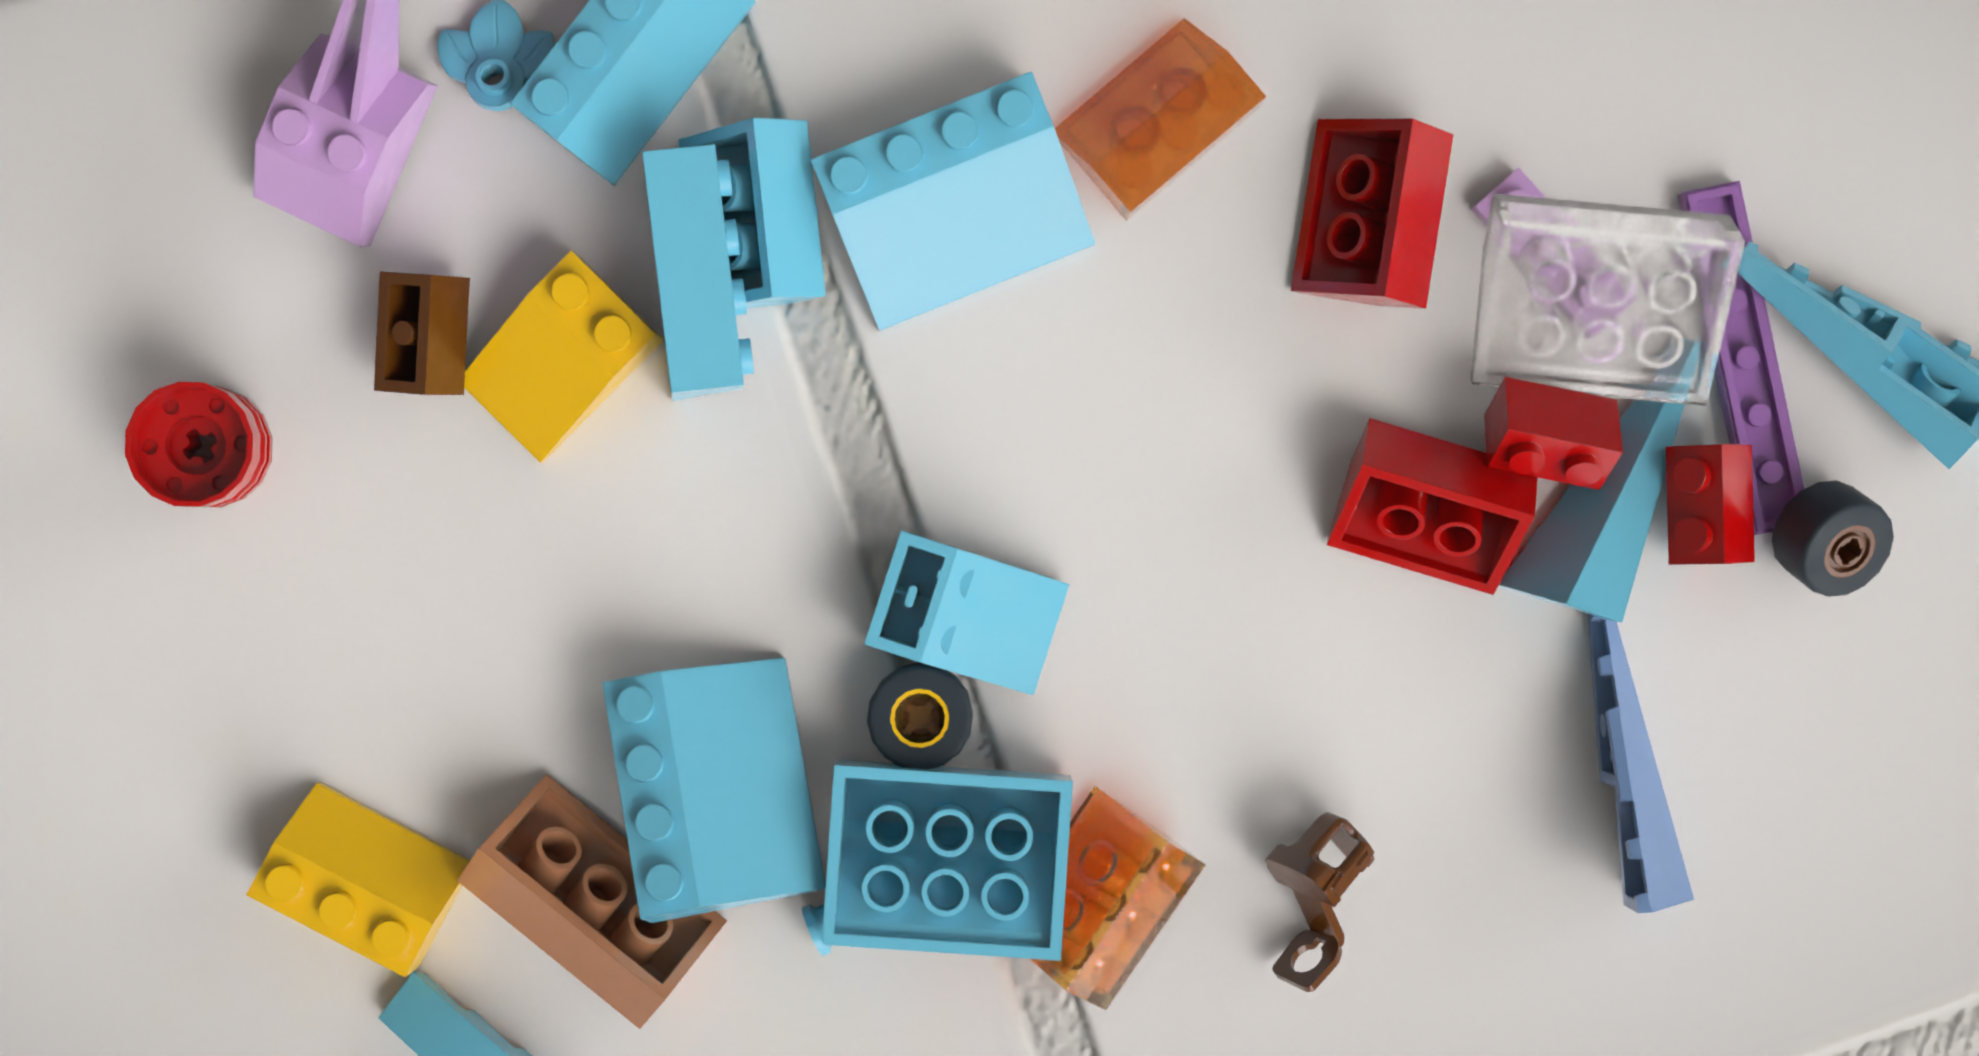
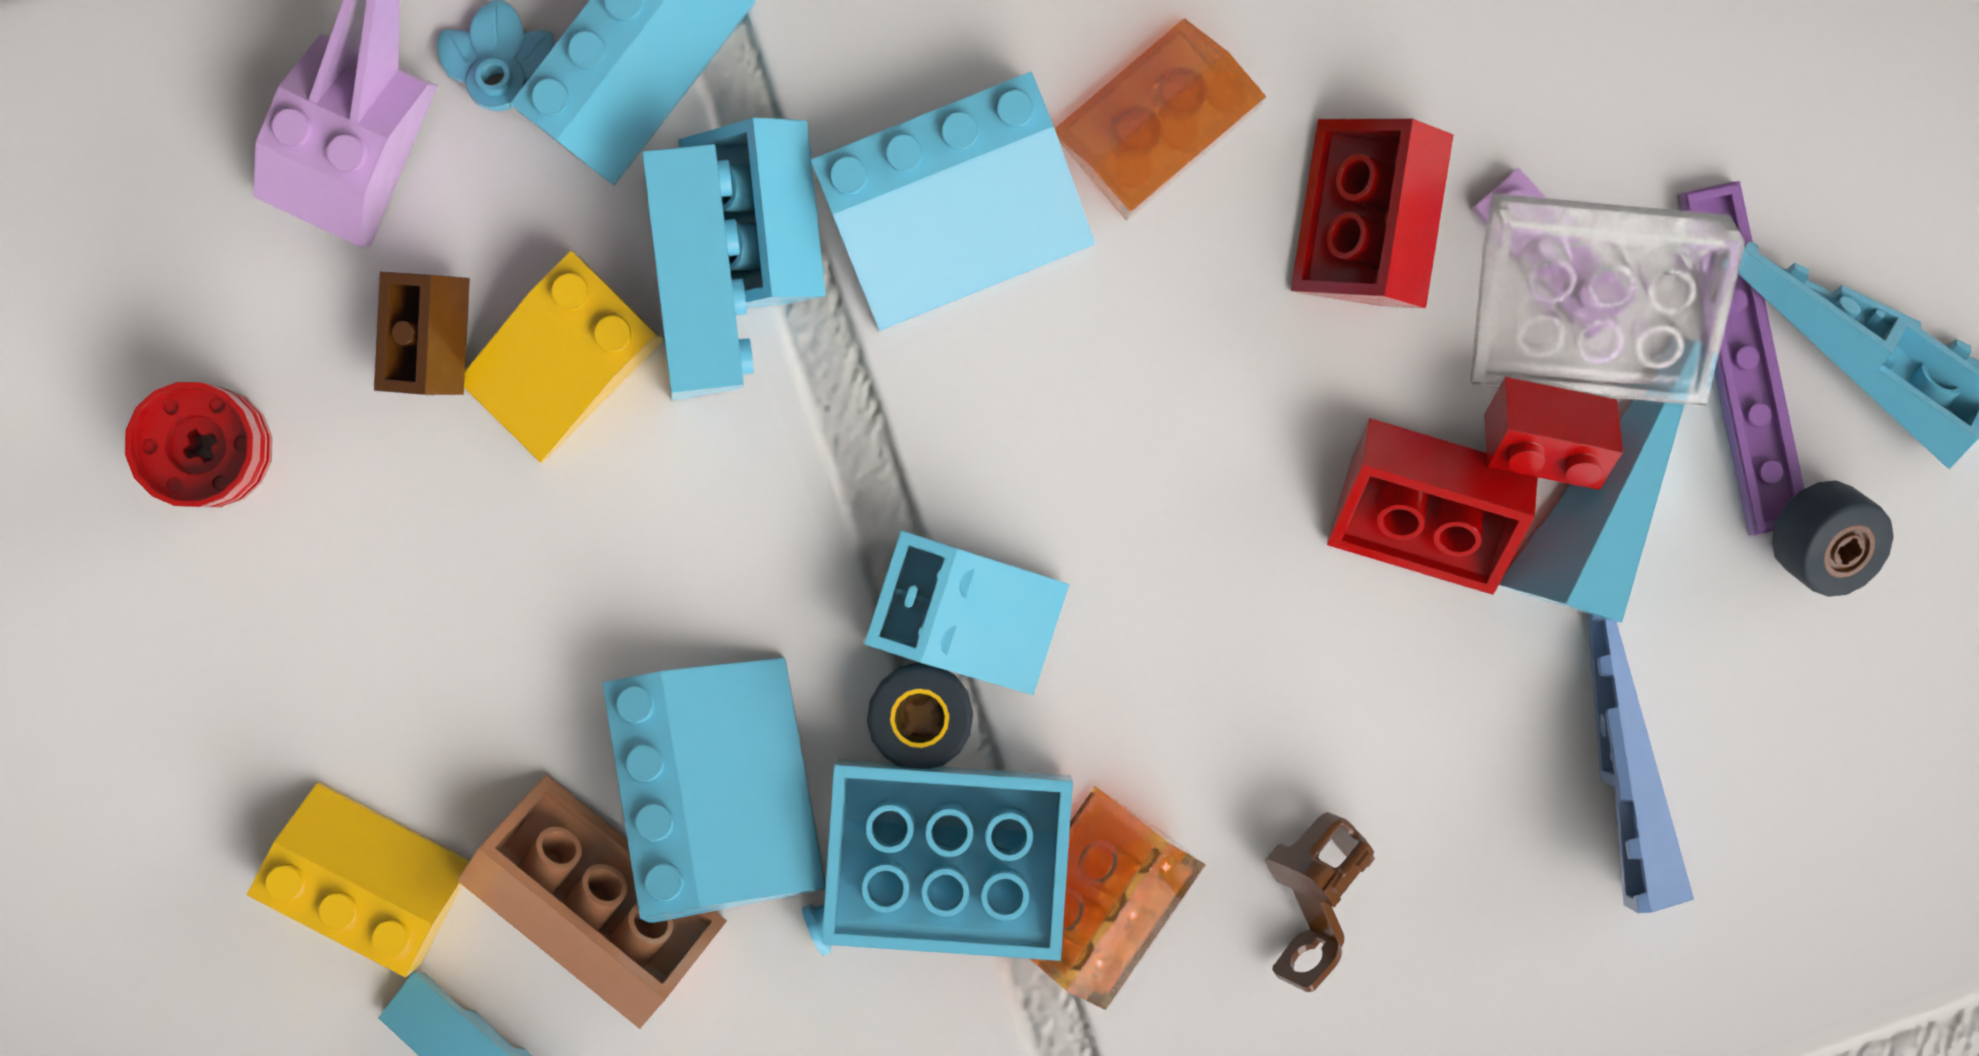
(1710, 504): red brick -> none

